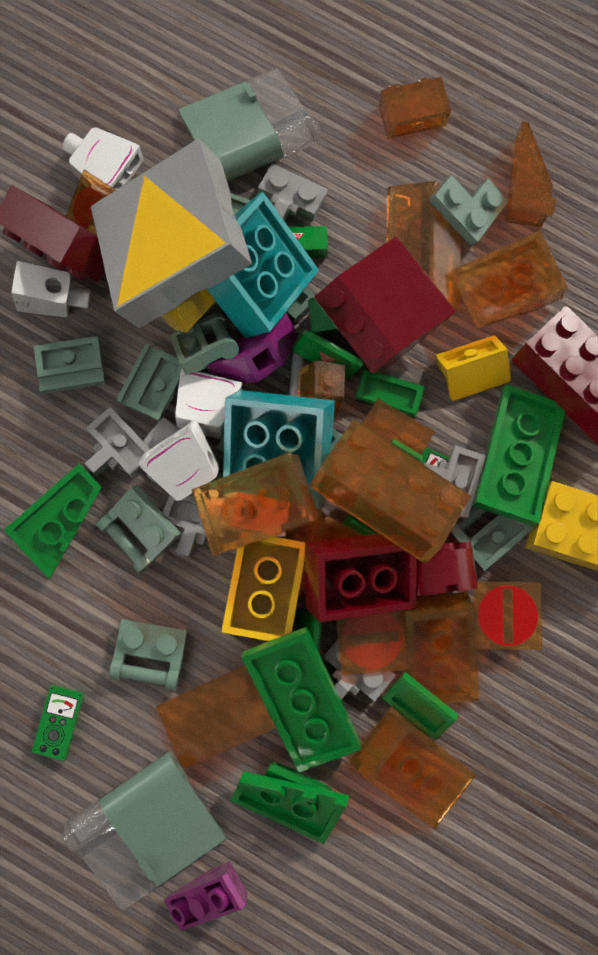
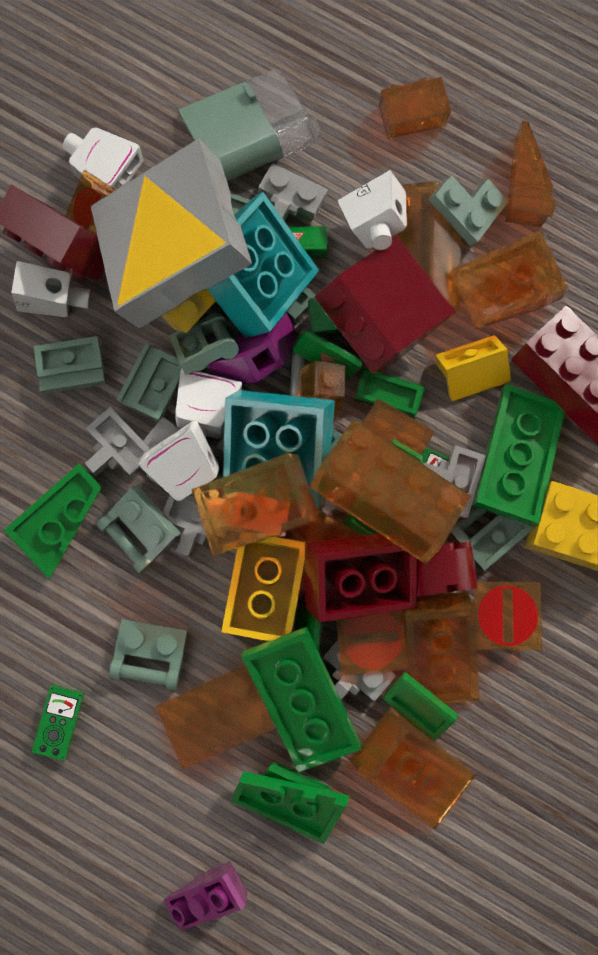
(143, 831): sand green door -> none
(376, 211): none -> white torso

